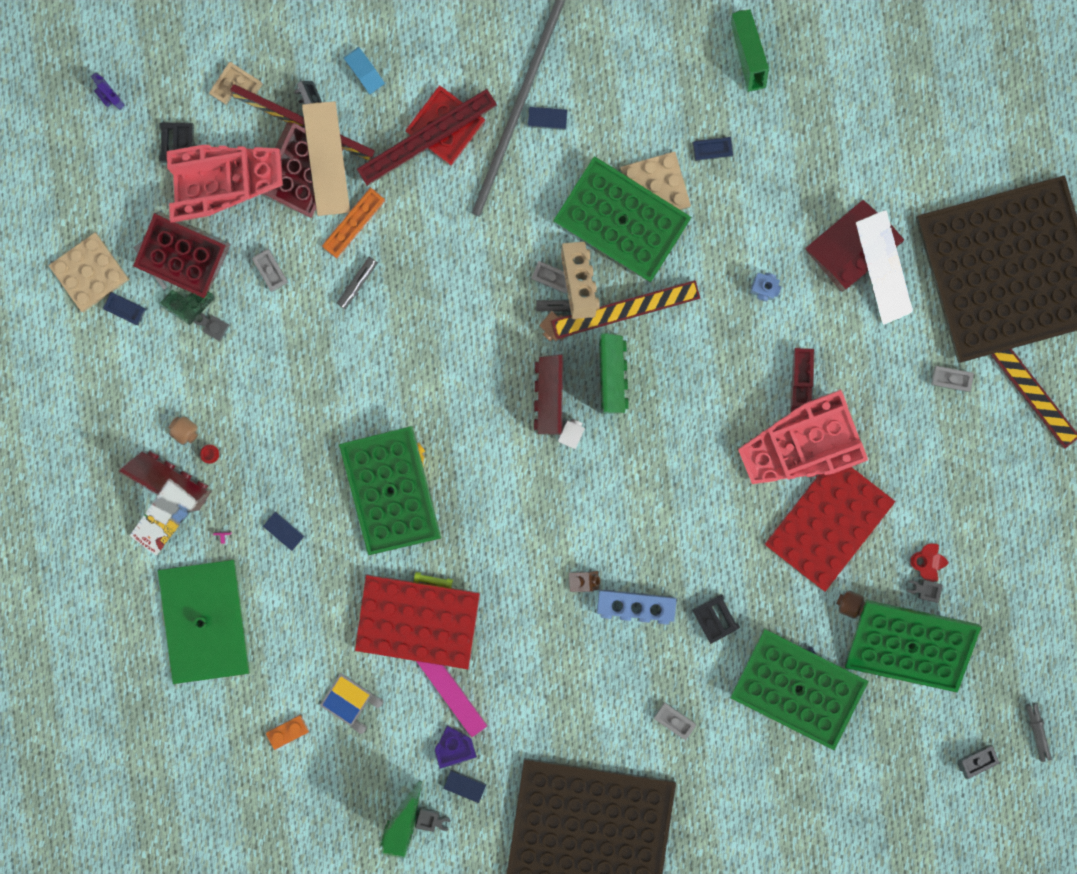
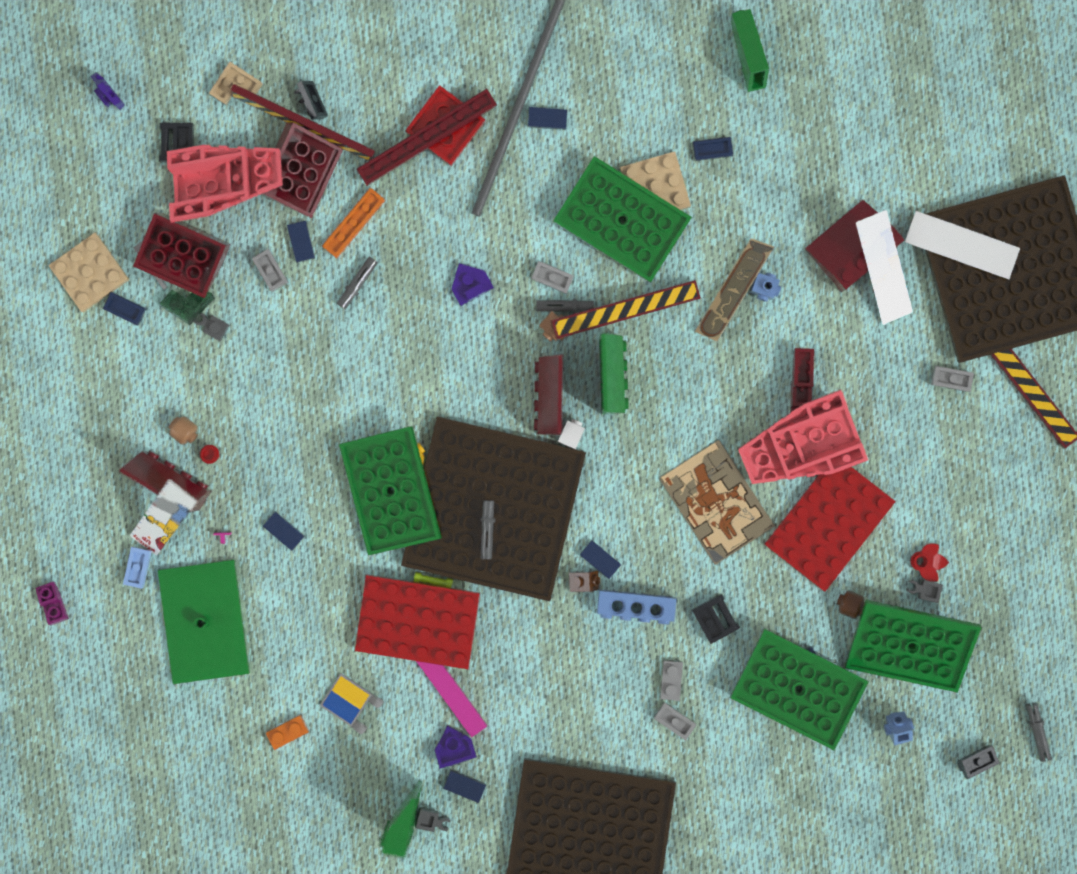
(51, 601): none -> magenta slope
(137, 567): none -> light blue plate
(301, 241): none -> dark blue tile
(326, 158): tan sticker -> none
(364, 70): dark azure slope -> none
(470, 284): none -> dark purple plate
(487, 525): none -> dark grey pin
(532, 500): none -> dark brown plate
(580, 306): tan brick -> none
(600, 559): none -> dark blue tile
(671, 680): none -> light grey plate
(717, 502): none -> sticker
(734, 289): none -> sticker
(899, 728): none -> medium blue brick
(962, 245): none -> white sticker

